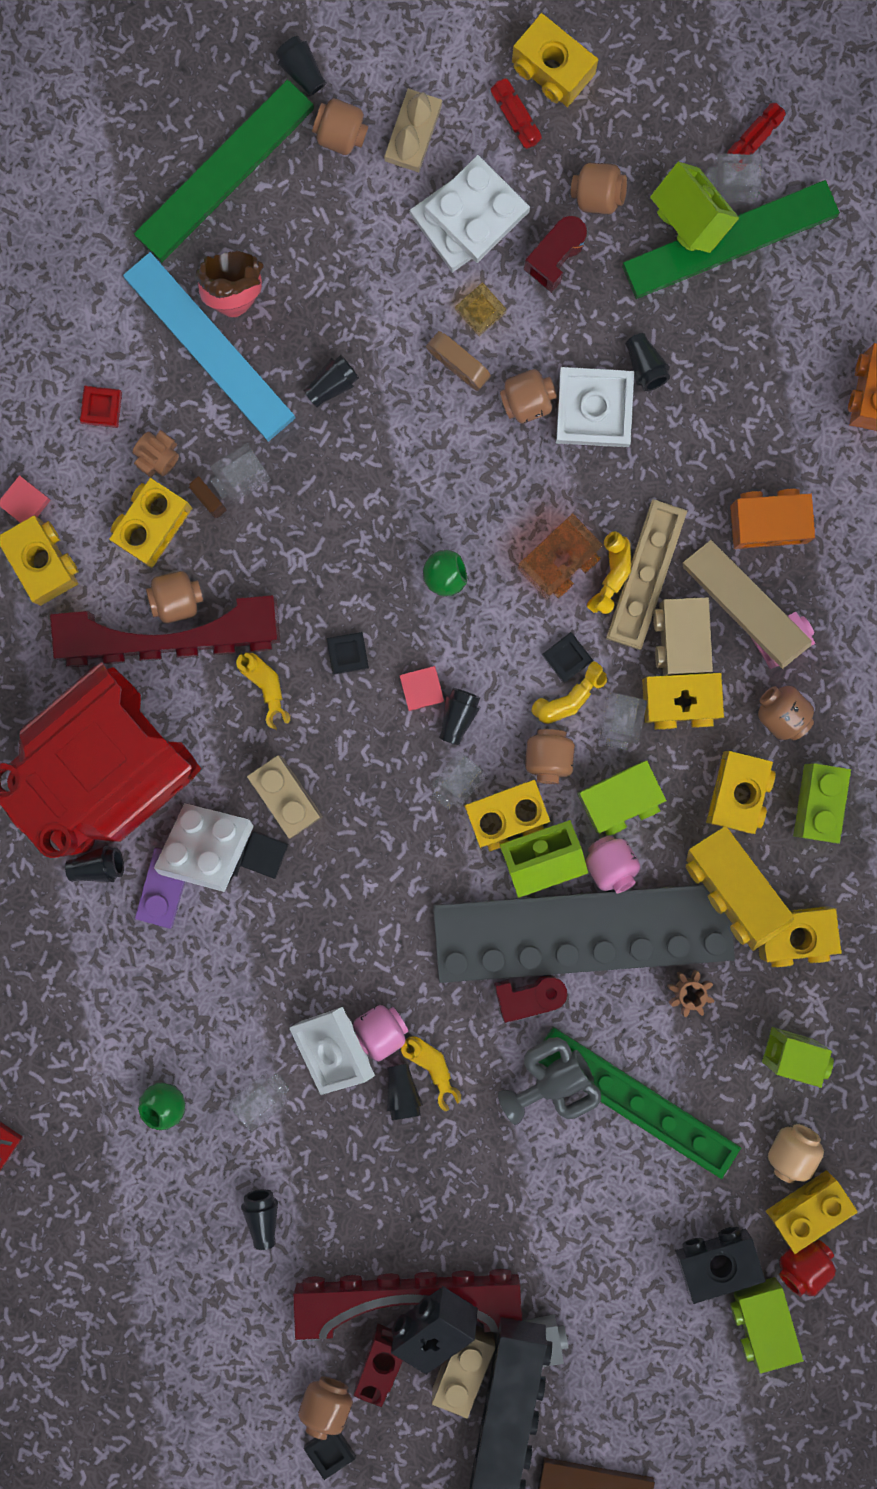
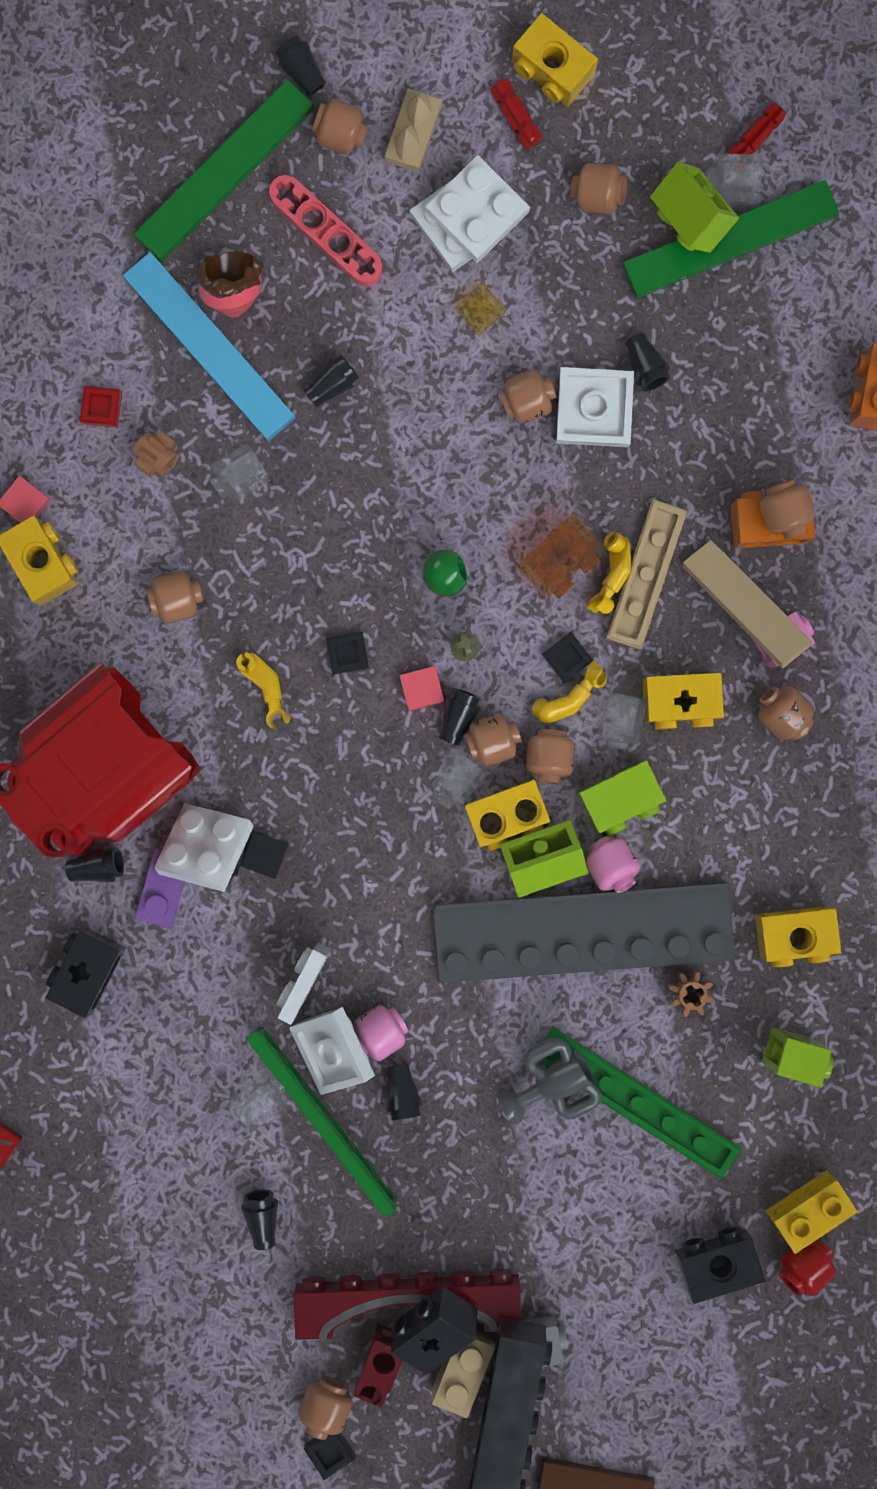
(101, 959): none -> black brick
(159, 528): yellow brick -> none
(161, 1106): green piece -> none
(207, 497): reddish brown tile -> none
(250, 623): dark red arch -> none
(285, 796): tan brick -> none
(296, 993): none -> white plate
(323, 1121): none -> green tile
(330, 227): none -> coral beam
(434, 1062): yellow arm -> none
(458, 360): medium nougat beam -> none
(465, 646): none -> olive axle
(492, 739): none -> nougat head
(529, 1000): dark red leg -> none
(562, 242): dark red leg -> none
(684, 636): tan brick -> none
(724, 808): yellow brick -> none
(738, 889): yellow brick -> none
(767, 1326): lime brick -> none
(787, 509): none -> nougat head
(796, 1153): light nougat head -> none
(822, 803): lime brick -> none

